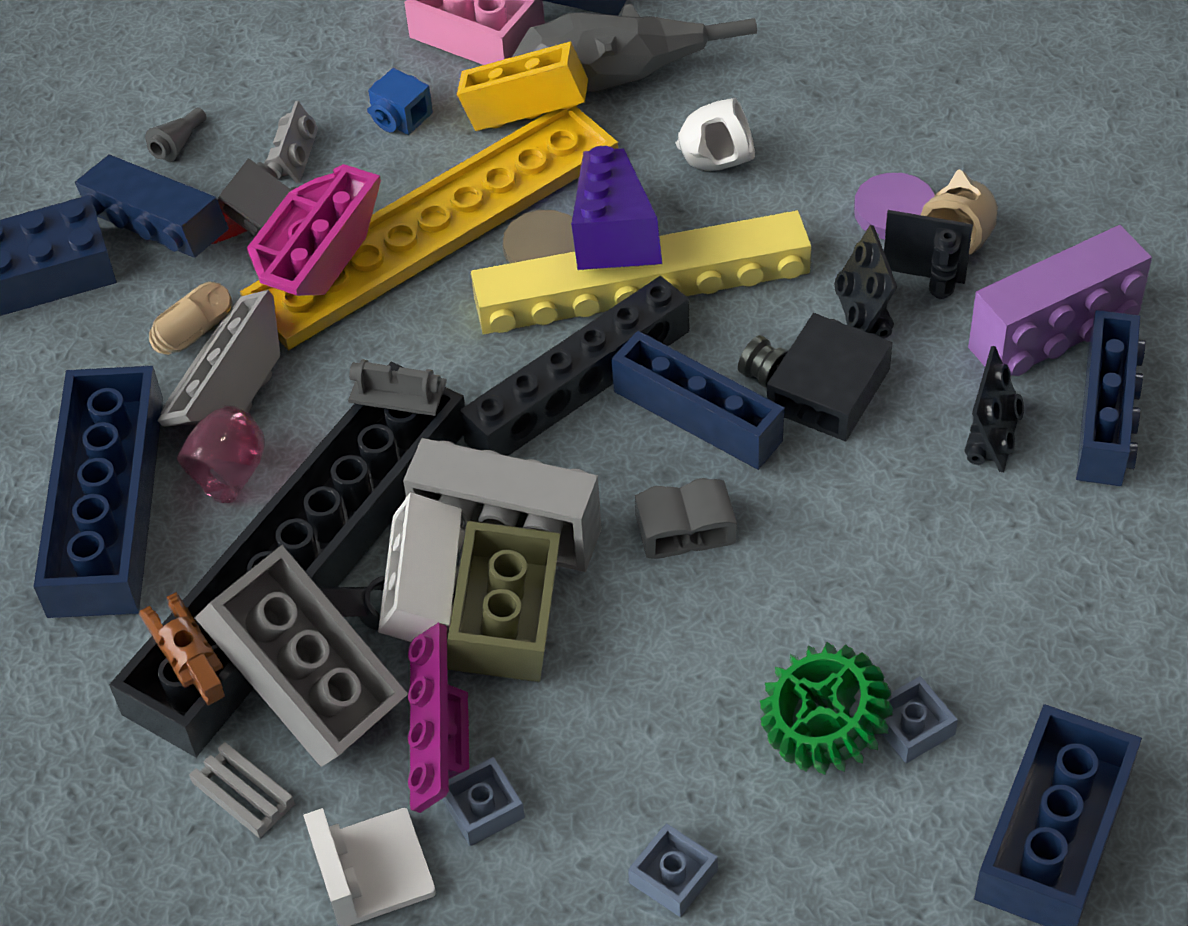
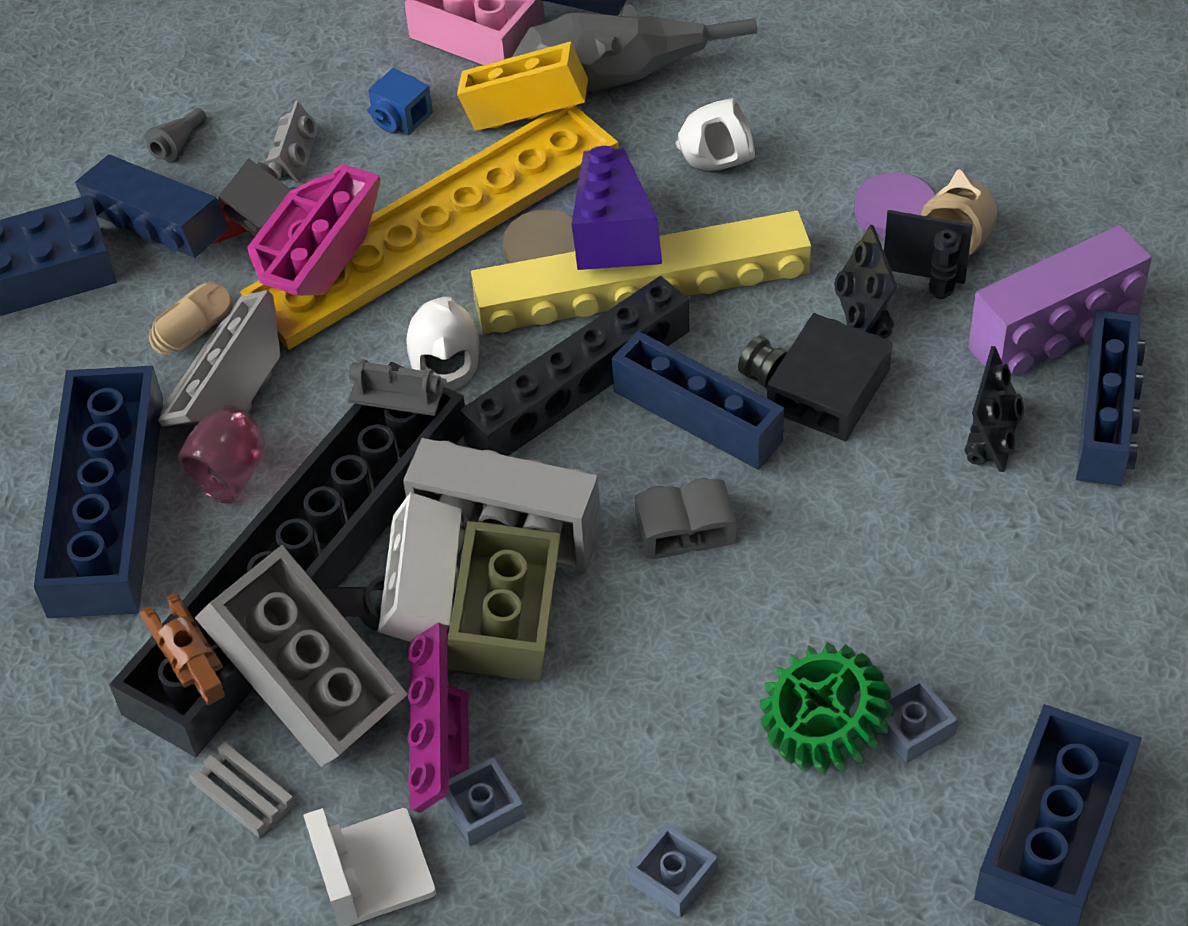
(441, 331): none -> white piece

